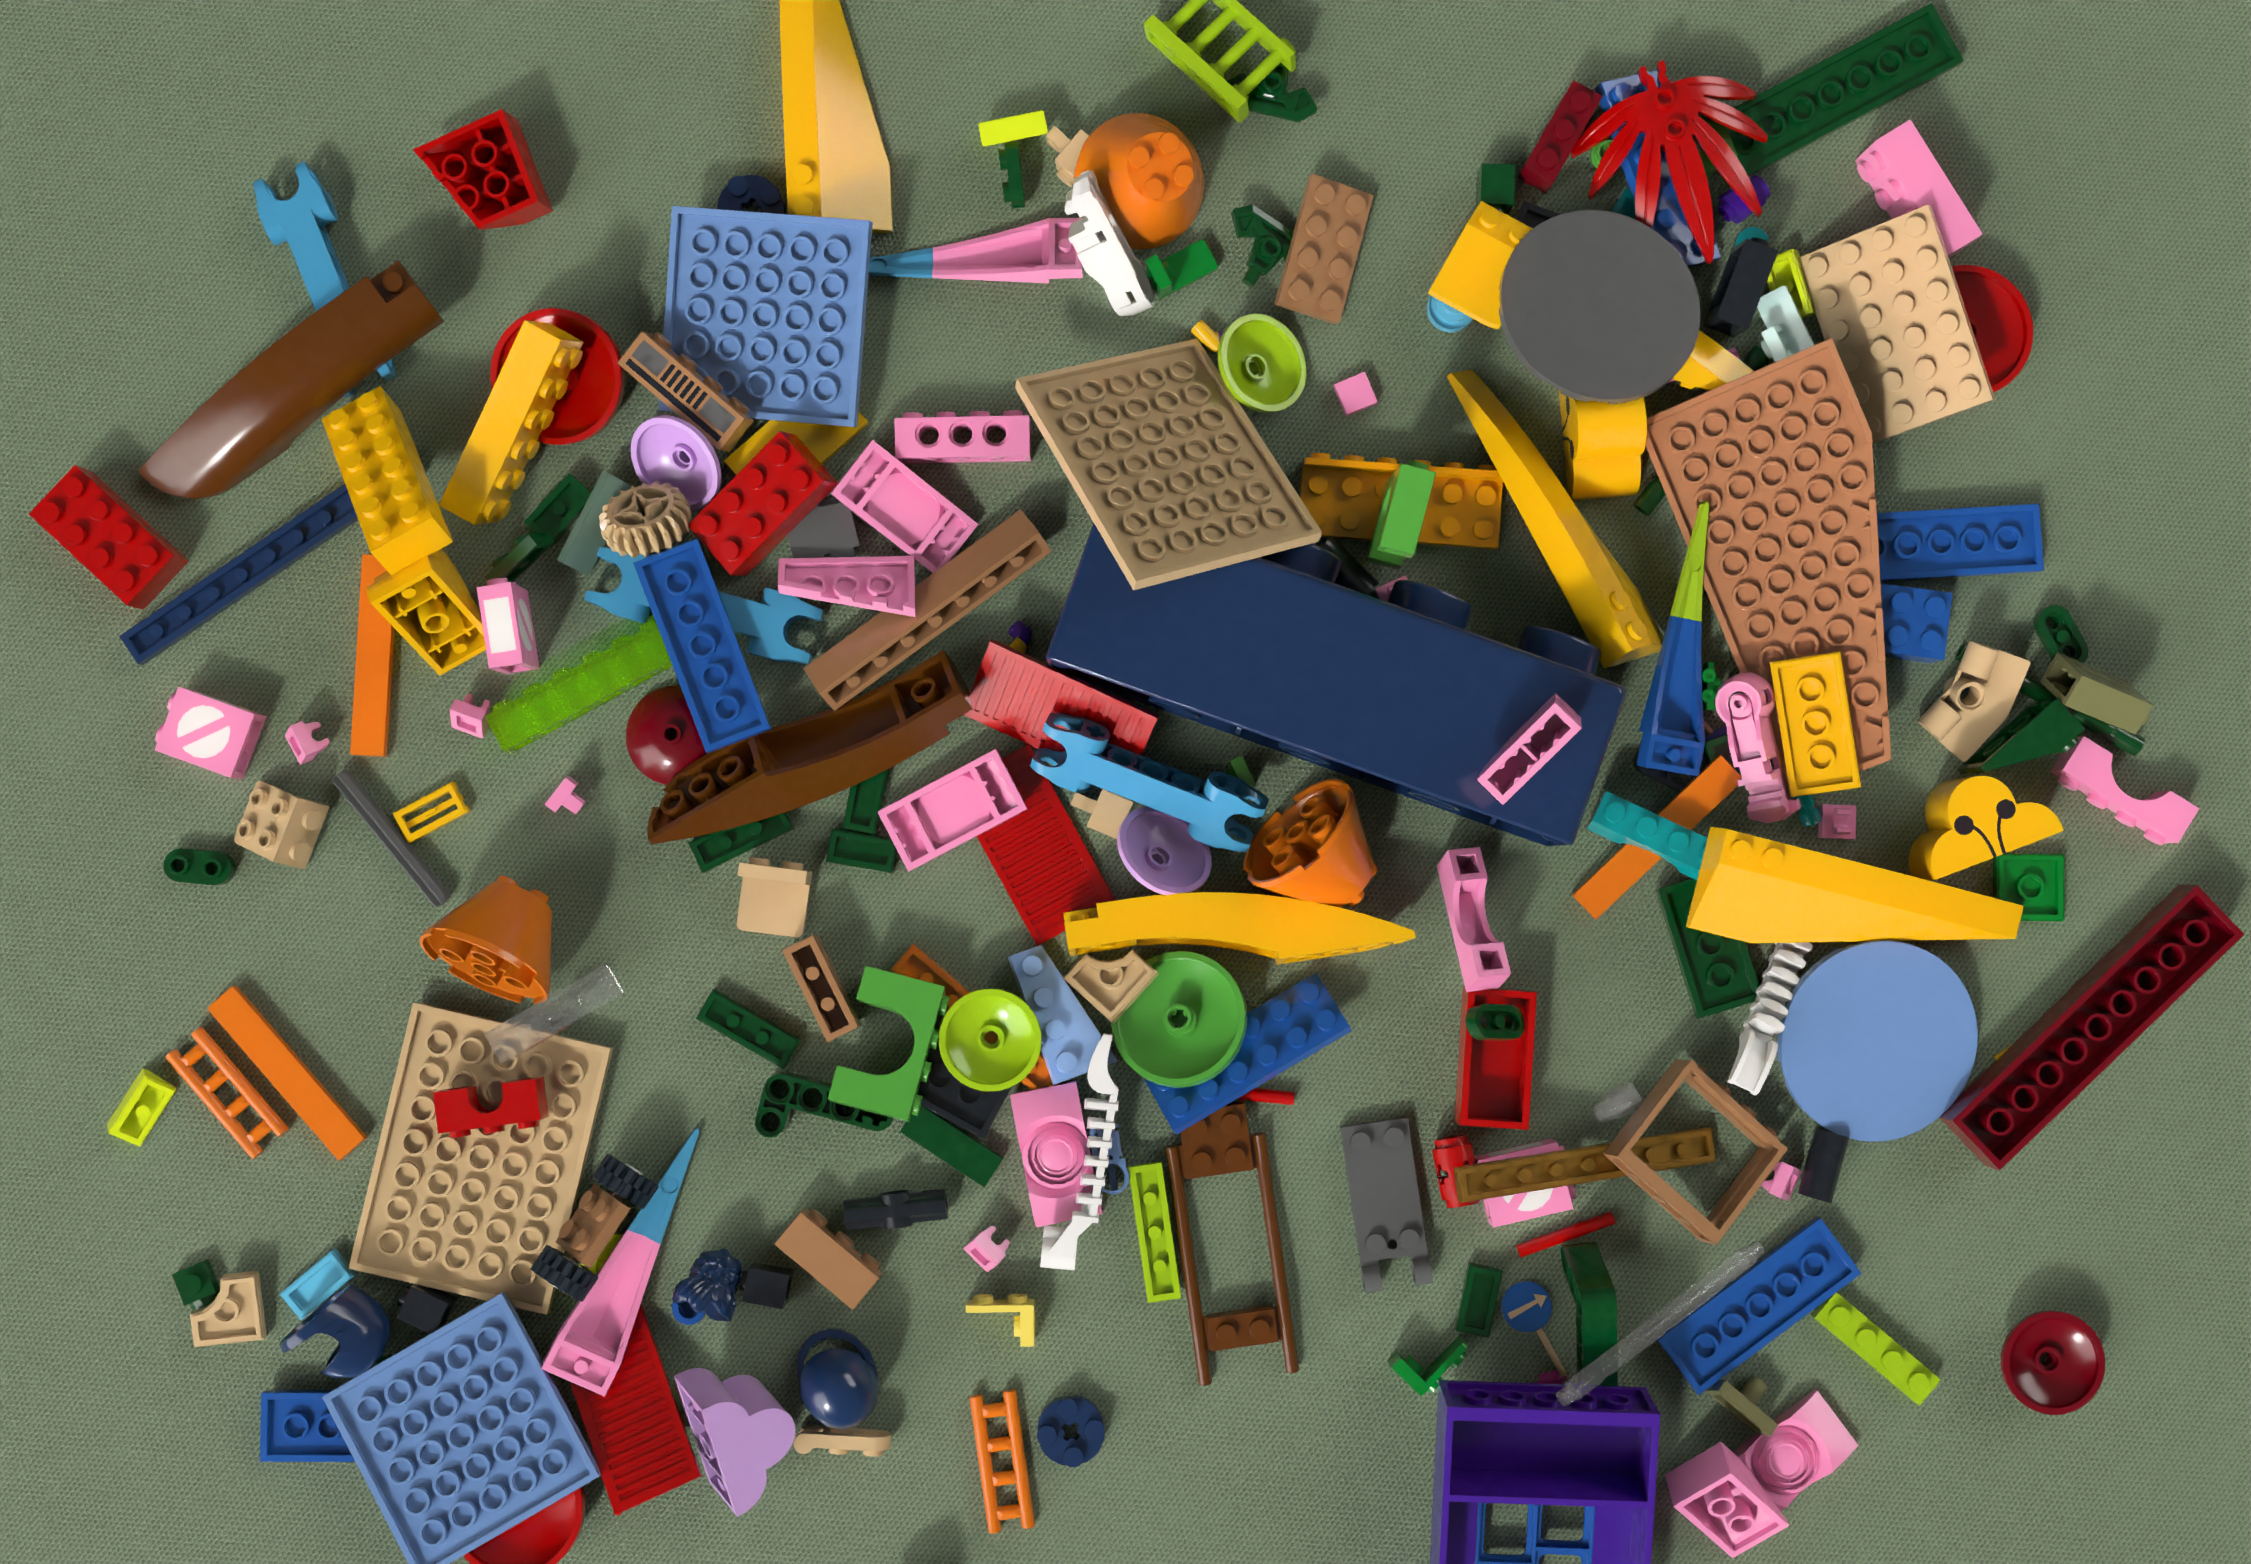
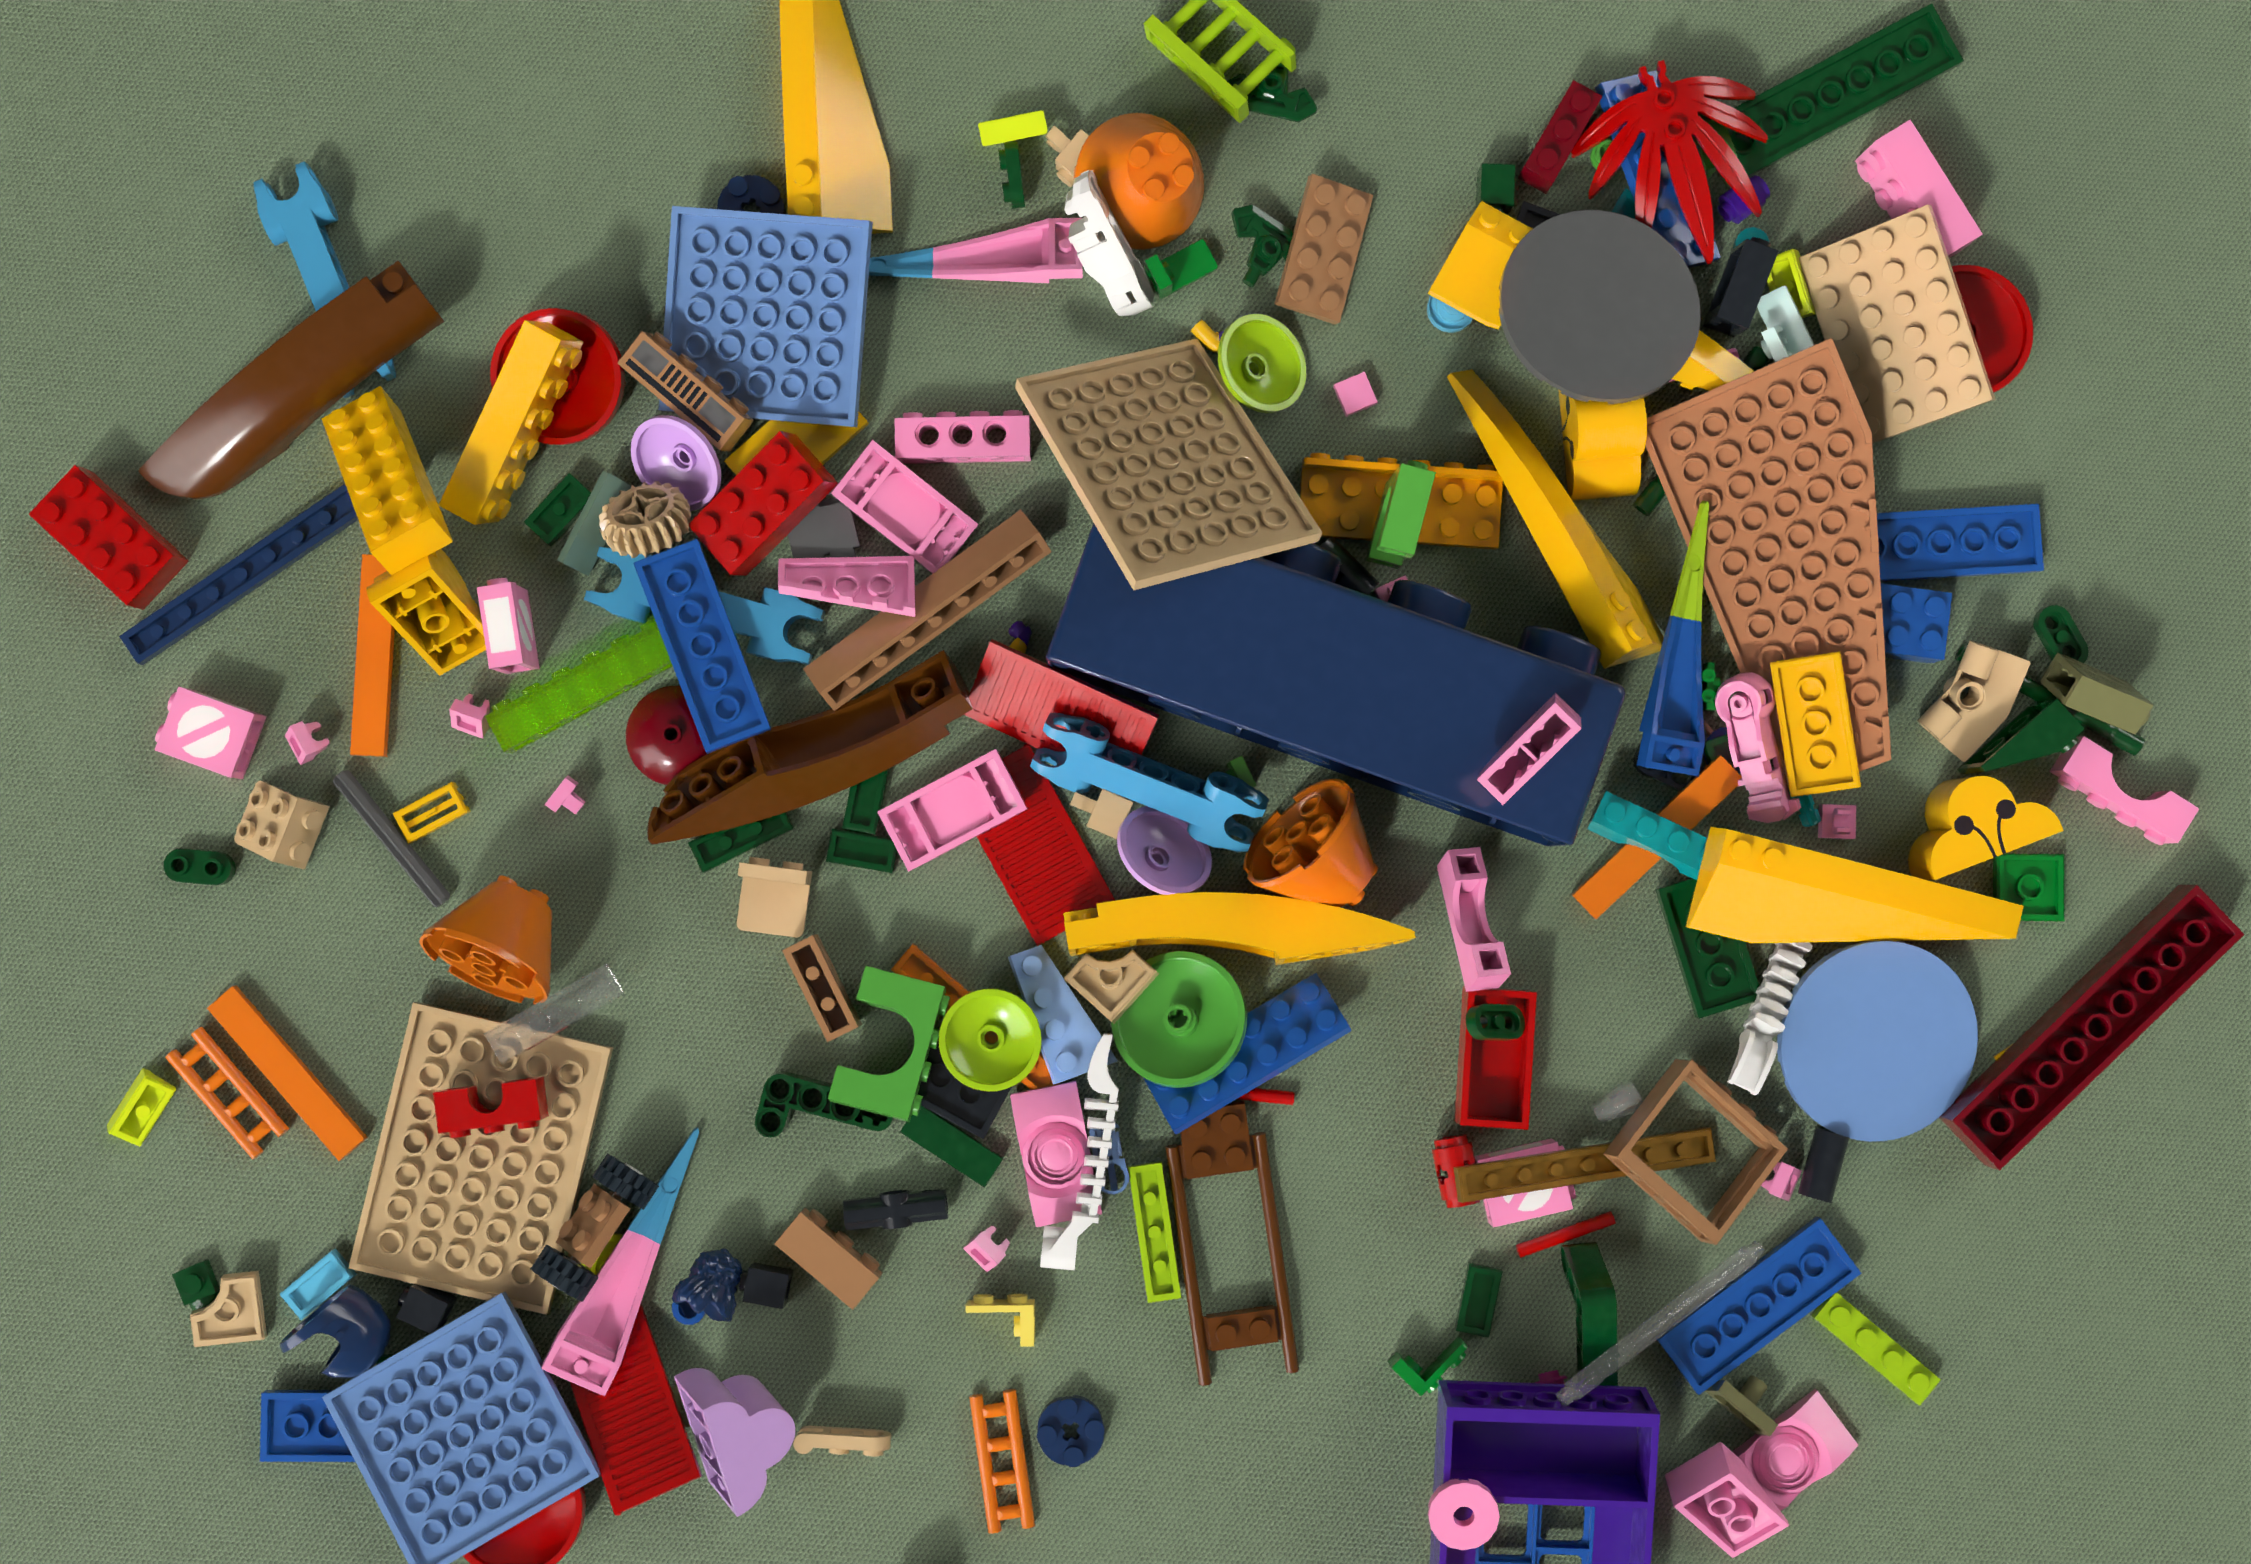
(489, 172): red wedge -> none
(527, 551): dark green plate -> none
(748, 1028): dark green tile -> none
(837, 1383): dark blue piece -> none
(1385, 1198): dark grey hinge -> none
(1463, 1533): none -> bright pink tile
(1528, 1309): blue piece -> none
(2067, 1376): dark red dish -> none

